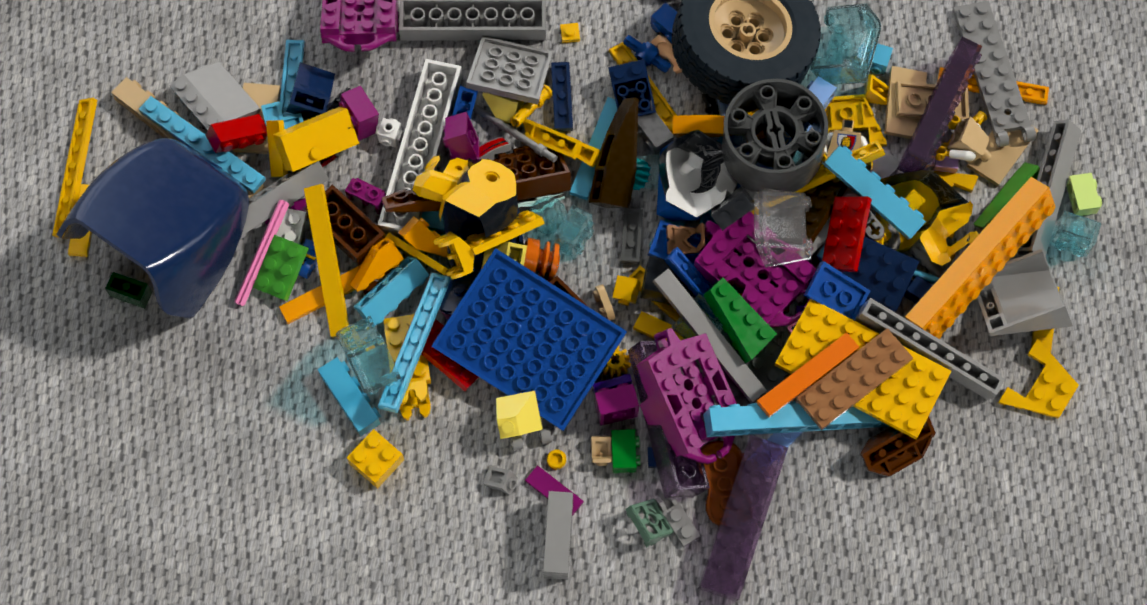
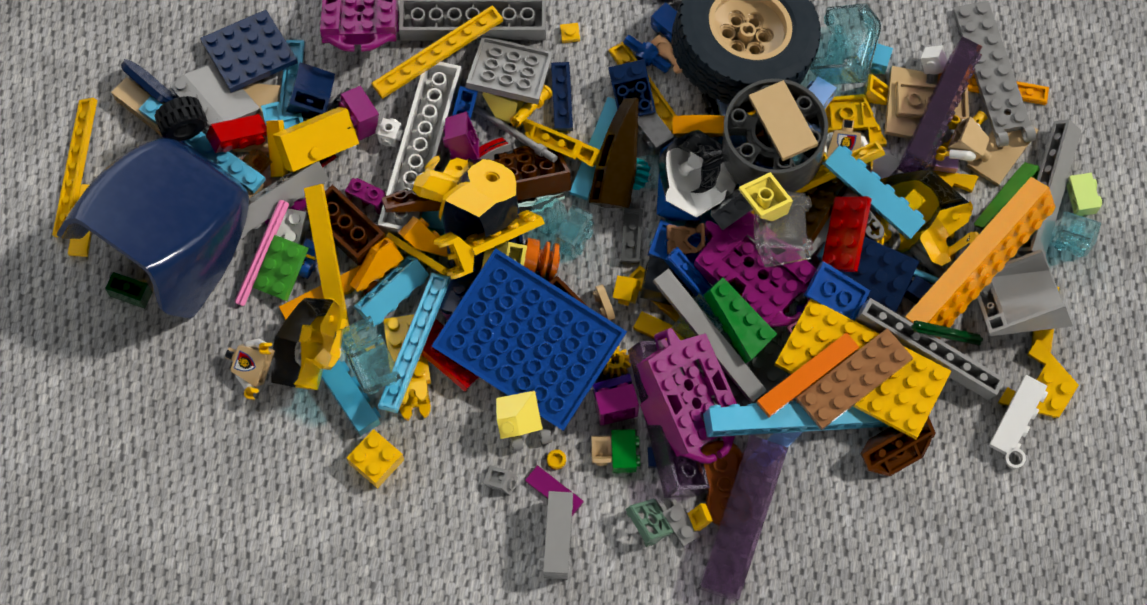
(147, 81): none -> dark blue tile
(181, 118): none -> black tyre
(248, 50): none -> dark blue plate
(251, 364): none -> torso
(257, 160): none -> clear orange brick
(315, 326): none -> piece
(437, 52): none -> yellow tile
(700, 517): none -> yellow plate
(767, 197): none -> light yellow slope
(783, 120): none -> tan tile
(933, 60): none -> white brick
(947, 333): none -> dark green axle
(1016, 419): none -> white hinge

